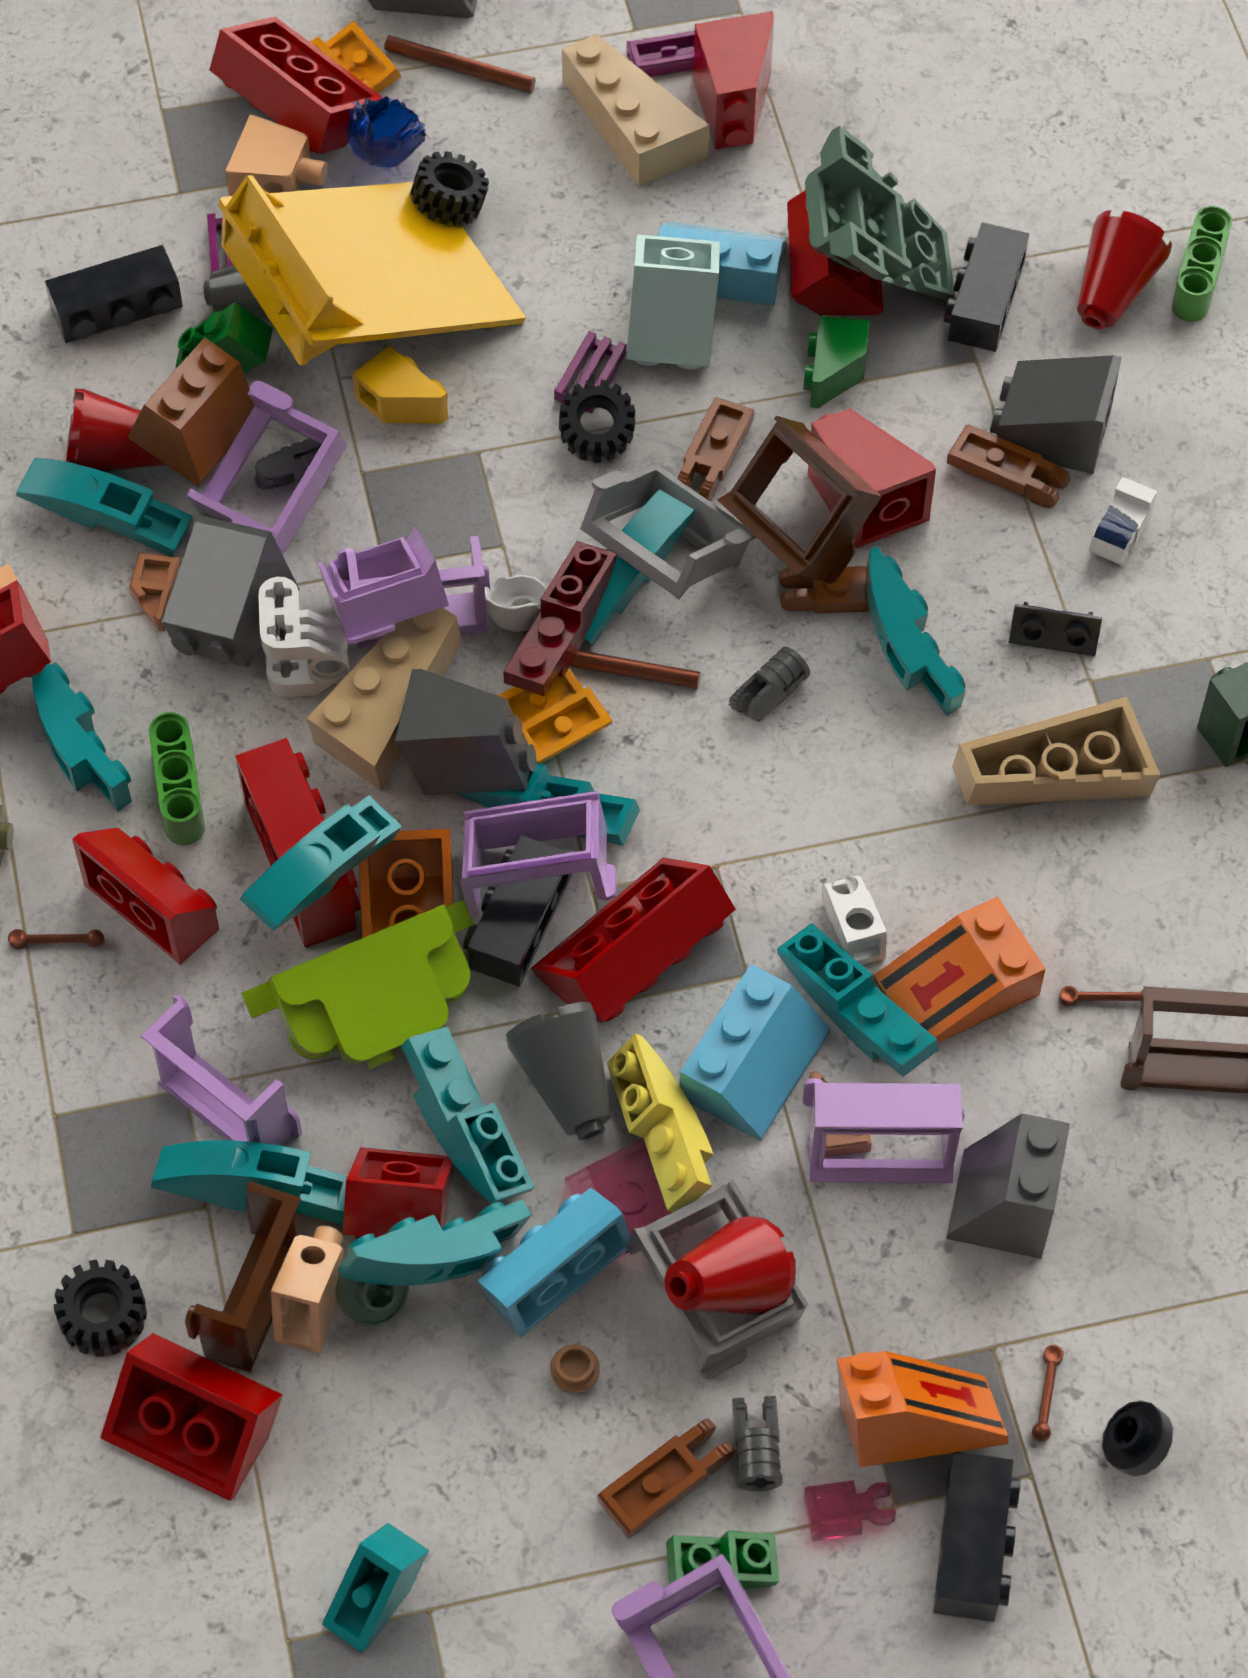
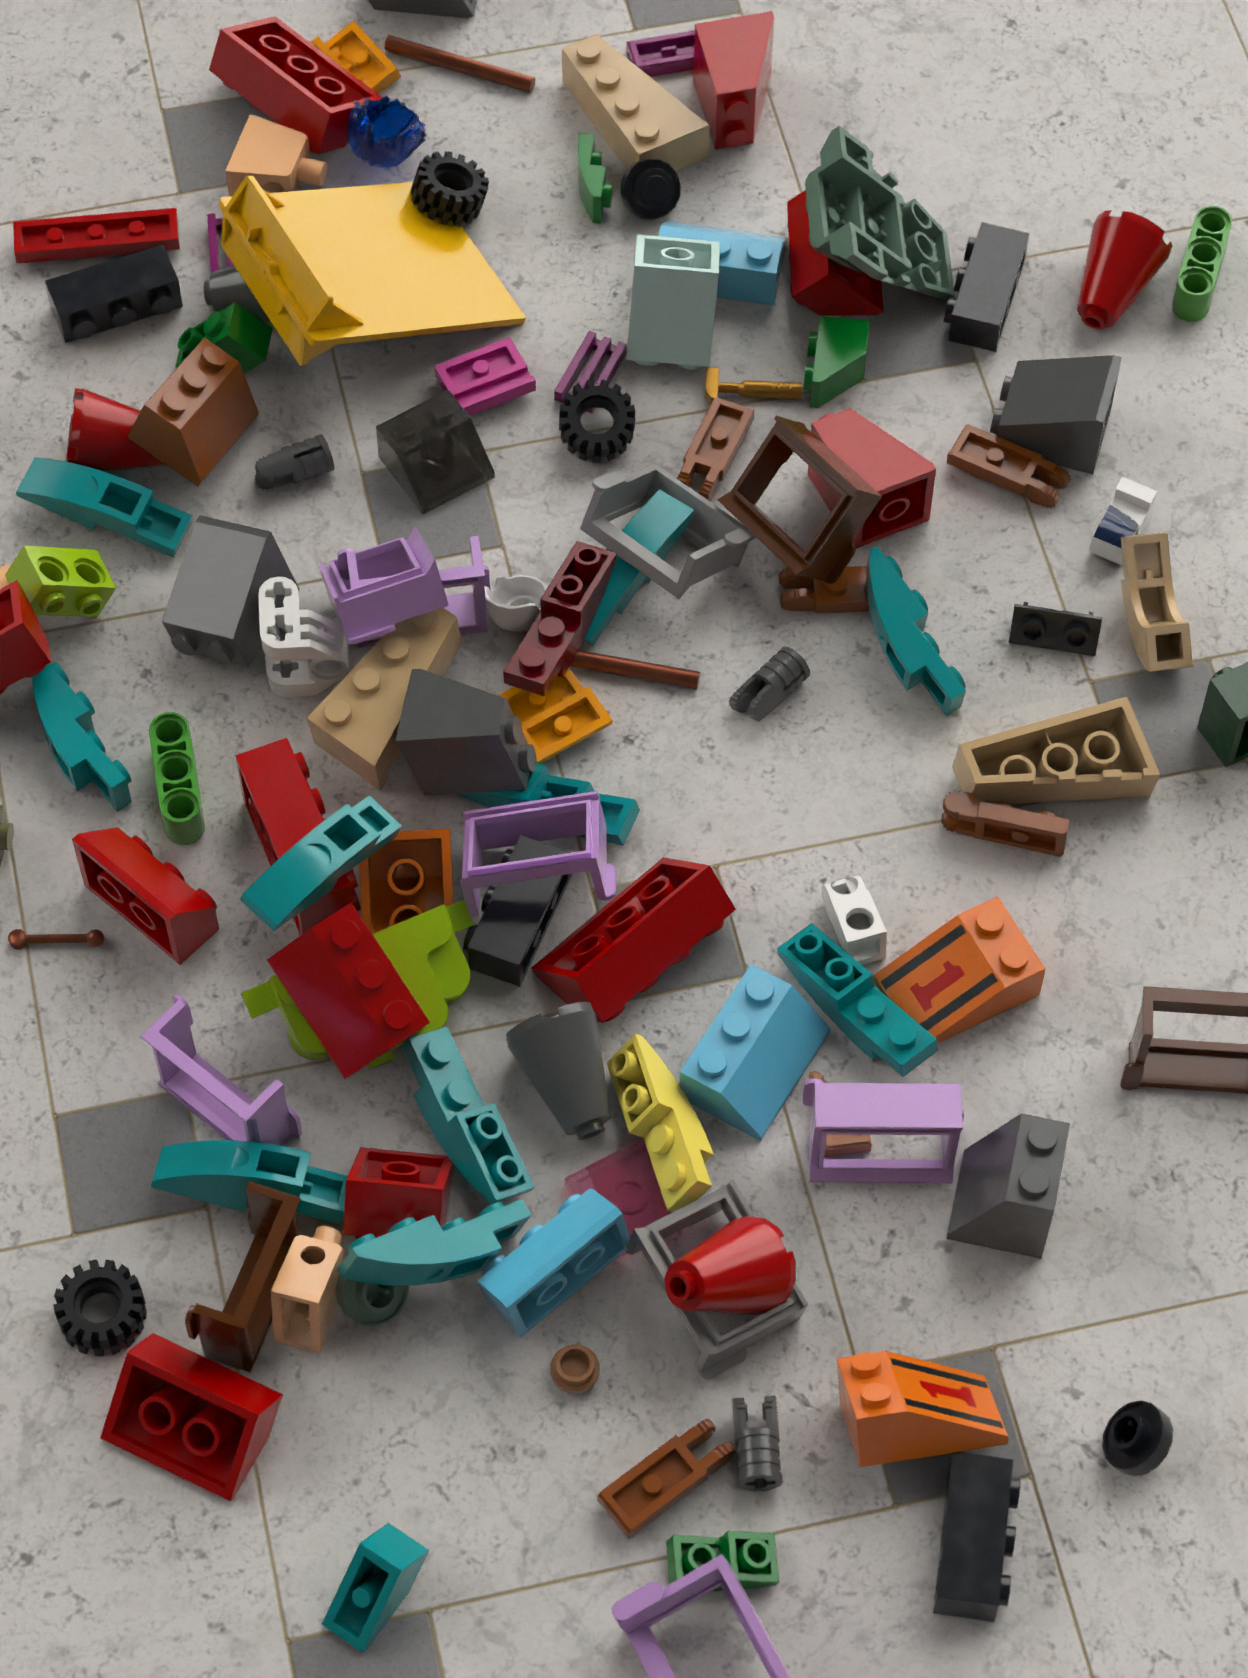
(62, 580): none -> lime brick
(95, 235): none -> red plate
(153, 584): nougat tile -> none
(275, 405): lavender piece -> none
(348, 990): none -> red slope
(399, 391): yellow slope -> none
(434, 452): none -> clear smoke slope
(486, 376): none -> dark pink plate
(593, 188): none -> green slope
(650, 188): none -> black plate
(750, 388): none -> pearl gold piece
(838, 1511): clear pink plate -> none
(1005, 824): none -> dark orange hinge
(1053, 1357): copper hinge -> none
(1070, 995): copper hinge -> none
(1150, 604): none -> tan arch

